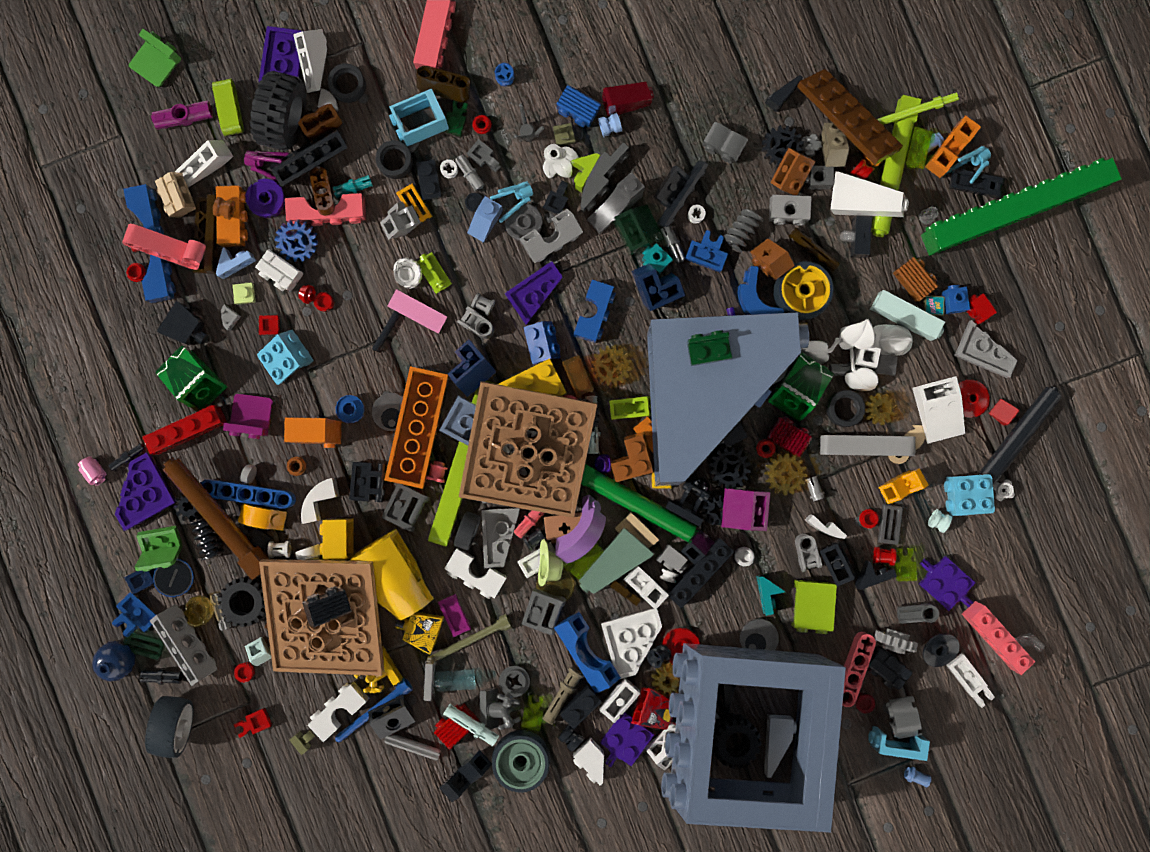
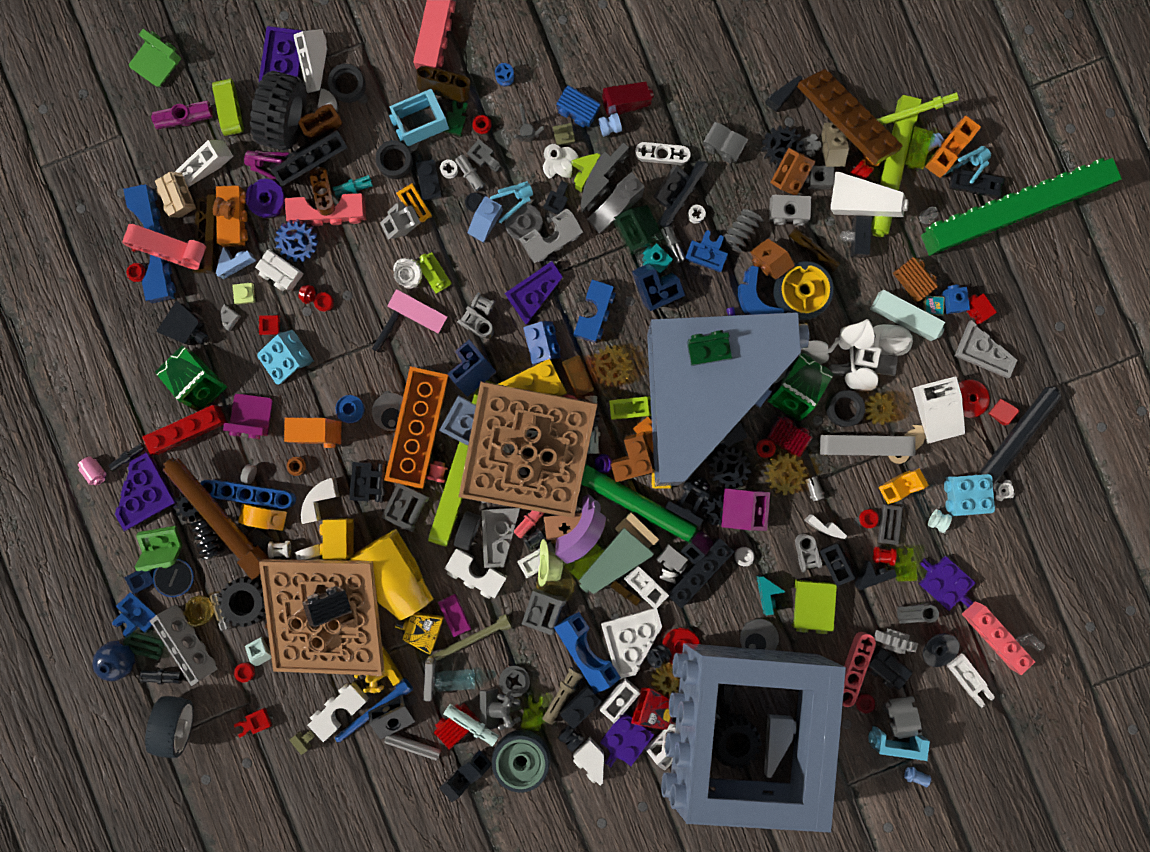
(675, 161): none -> white beam

